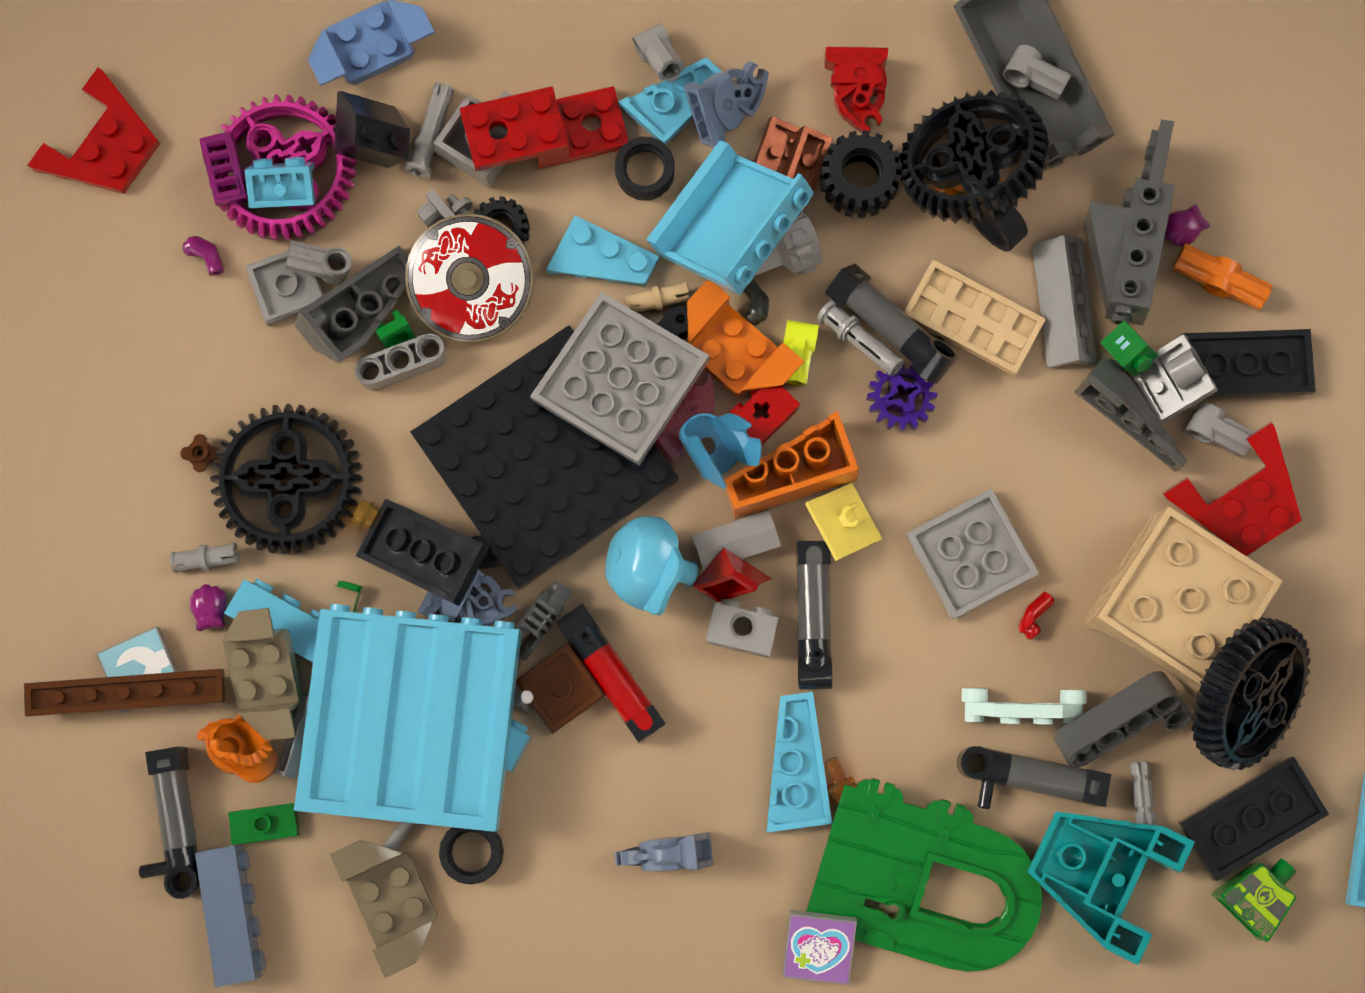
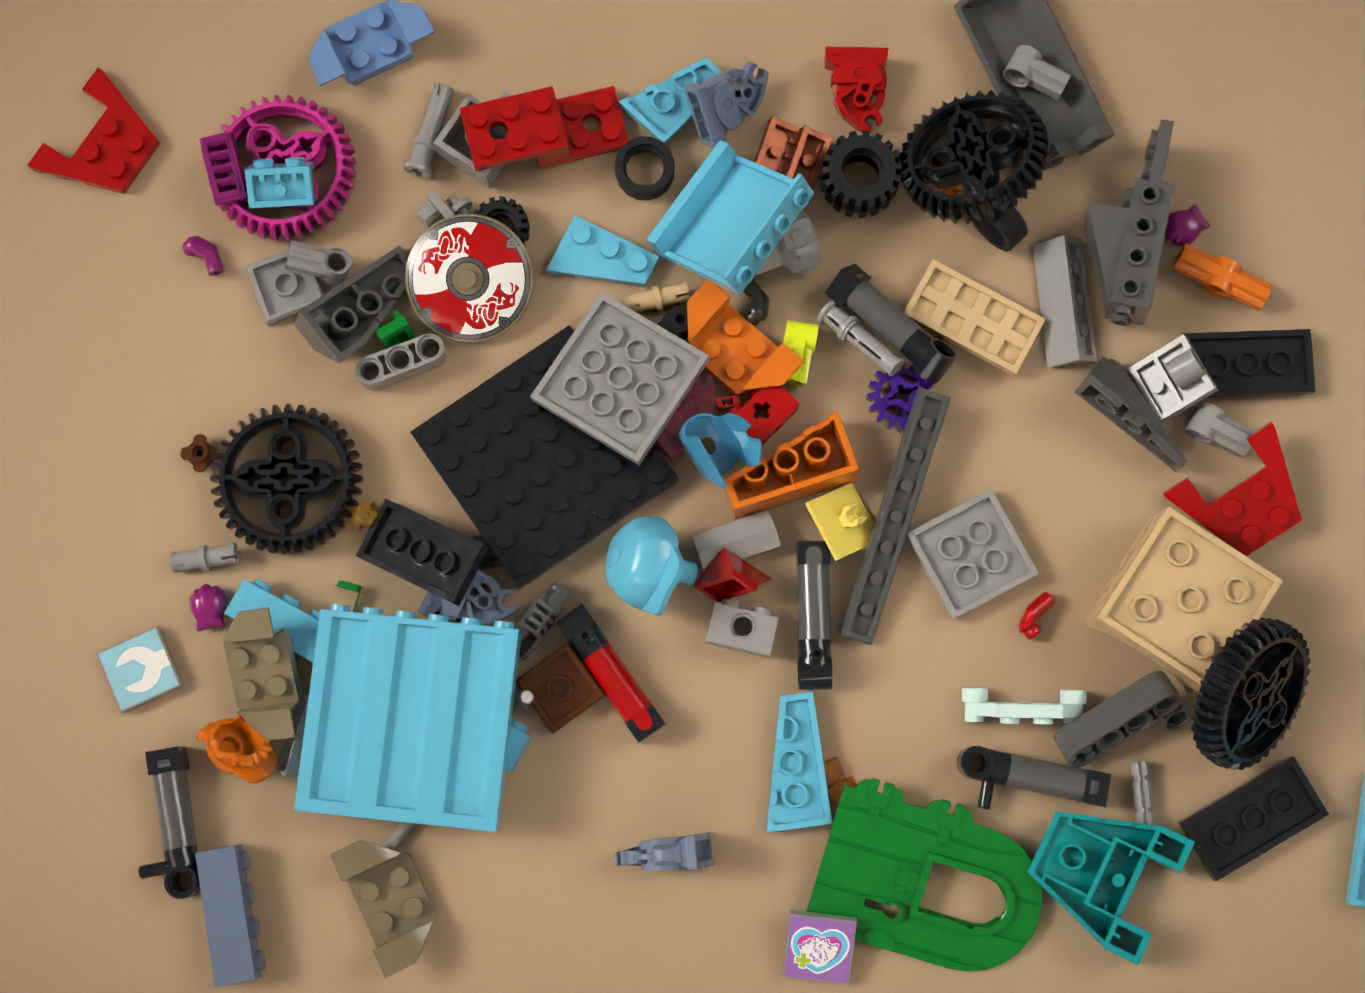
(124, 692): reddish brown plate -> none
(263, 823): green plate -> none
(370, 131): black slope -> none
(466, 877): black tyre -> none
(656, 49): light grey piece -> none
(726, 402): none -> red piece
(894, 516): none -> dark grey tile
(1129, 349): green brick -> none
(1258, 897): torso -> none

